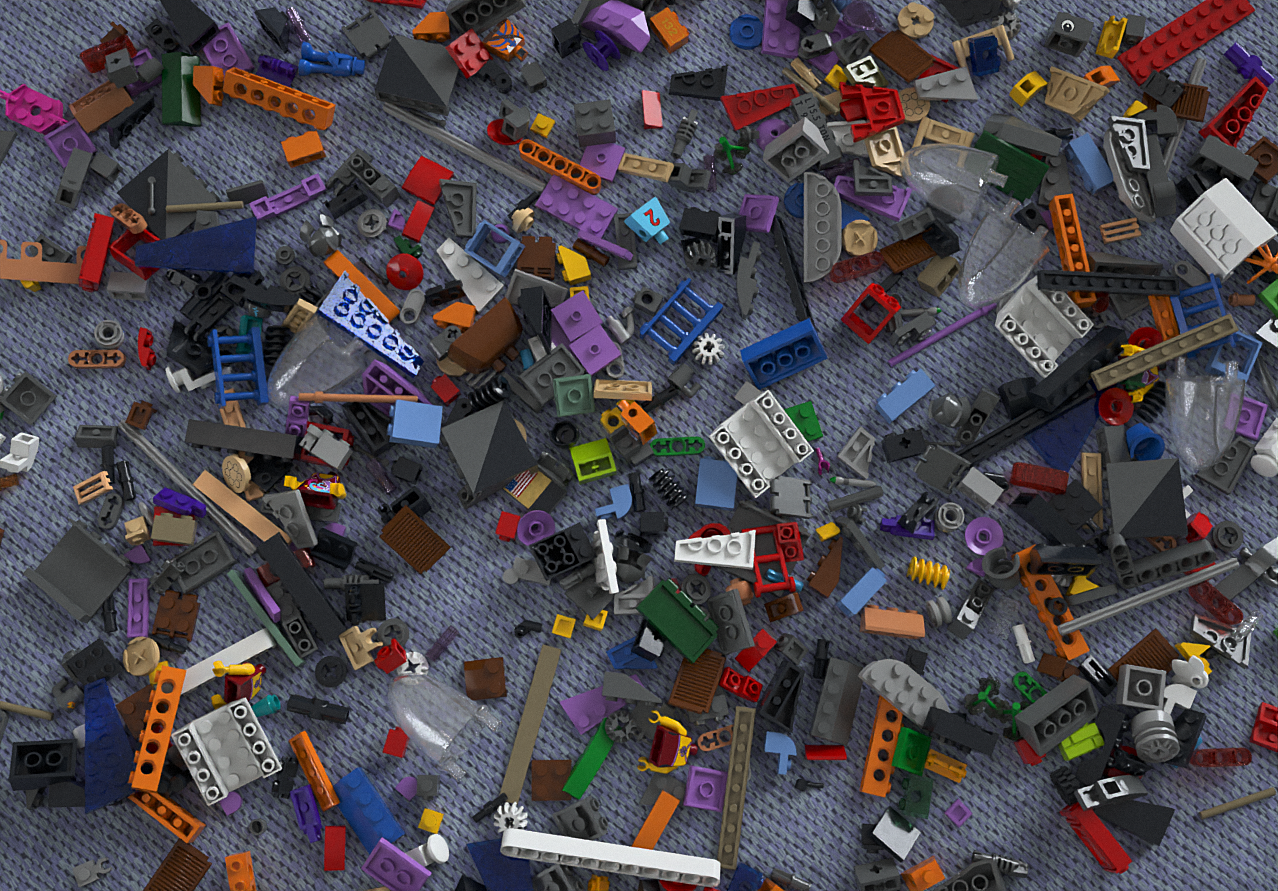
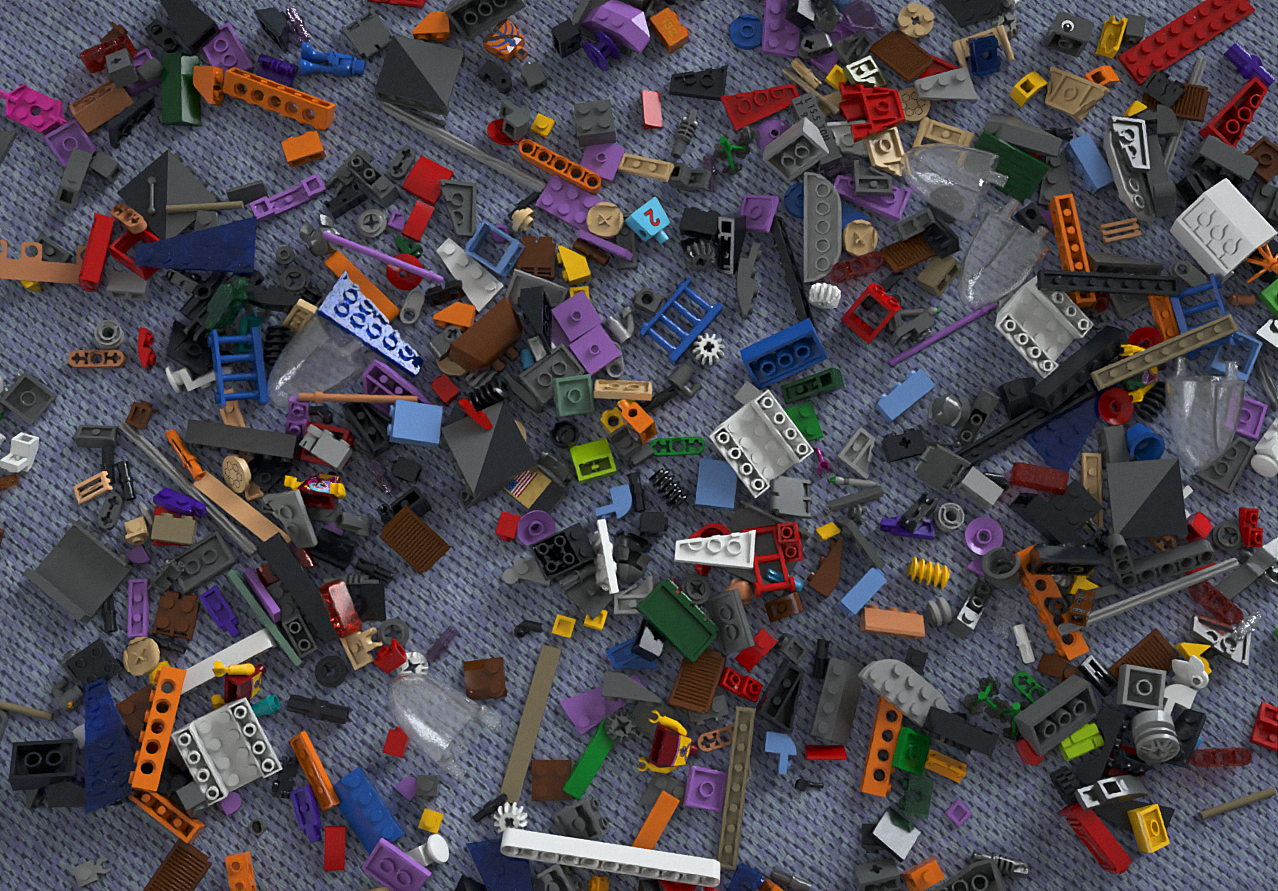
(188, 460): none -> orange pin
(192, 799): none -> dark grey brick
(220, 611): none -> dark purple hinge
(226, 304): none -> clear green hinge
(340, 608): none -> clear red beam
(354, 523): none -> dark grey piece
(385, 282): black hinge -> none
(398, 161): none -> dark grey beam
(429, 275): none -> medium lavender bar
(469, 53): red plate -> none
(479, 417): none -> red slope
(604, 220): none -> tan tile
(813, 385): none -> dark green slope
(824, 296): none -> white gear
(1081, 607): none -> reddish brown leg
(1148, 828): none -> yellow slope
(1249, 532): none -> red slope

